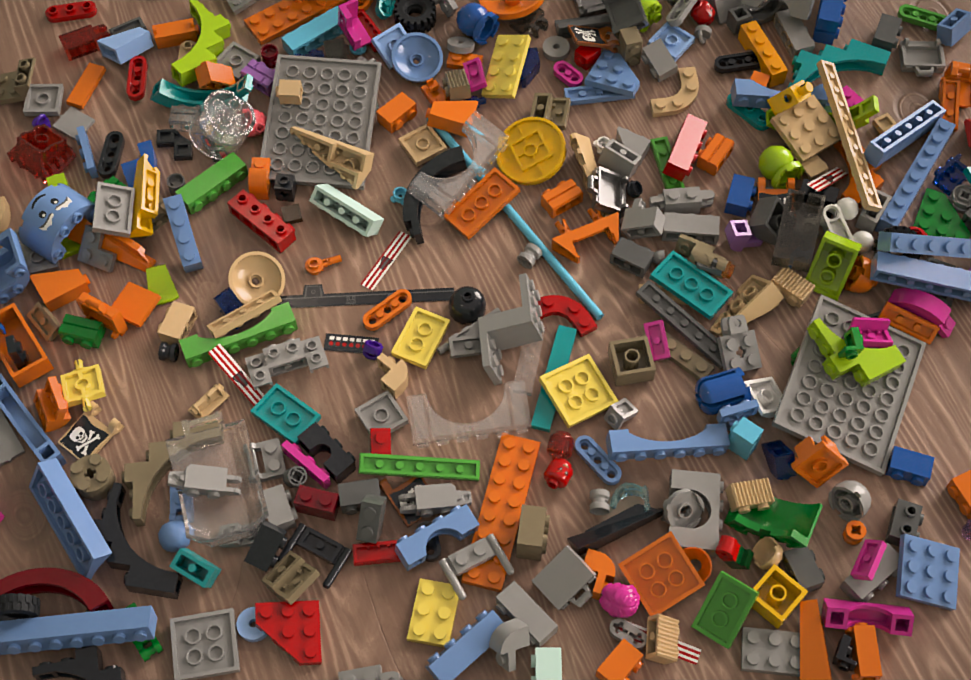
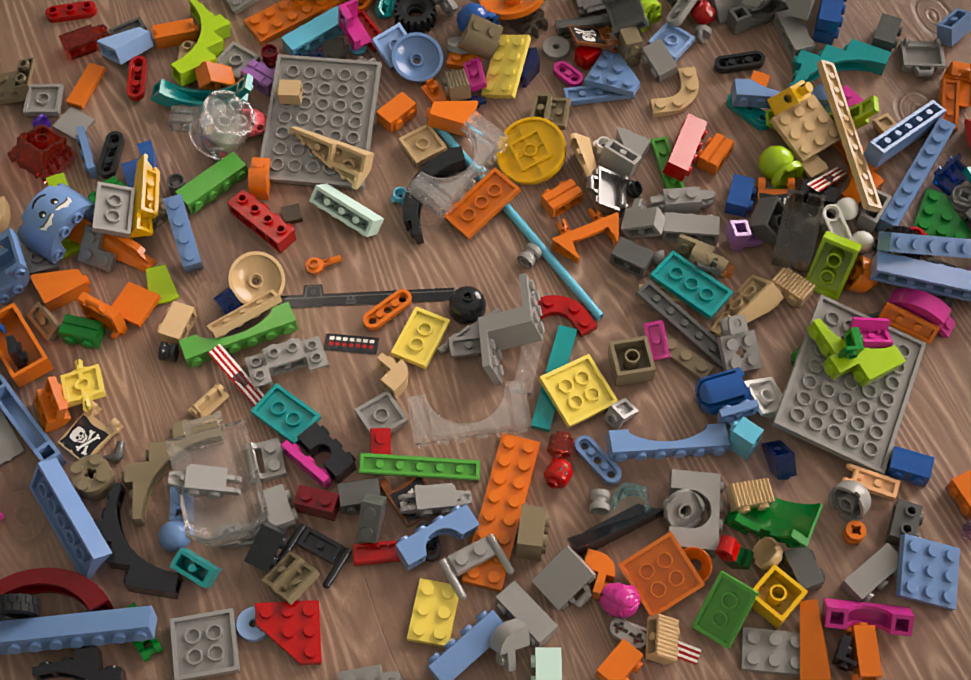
(119, 453): none -> dark grey animal
(172, 138): black tile -> none
(285, 183): black brick -> none
(291, 479): dark grey wheel -> none
(372, 347): dark purple tile -> none
(386, 260): sticker -> none
(480, 37): none -> dark tan brick
(753, 38): light orange arch -> none
(818, 461): orange panel -> none
(868, 559): dark pink plate -> none
(874, 482): none -> light nougat hinge
(920, 16): bright green plate -> none

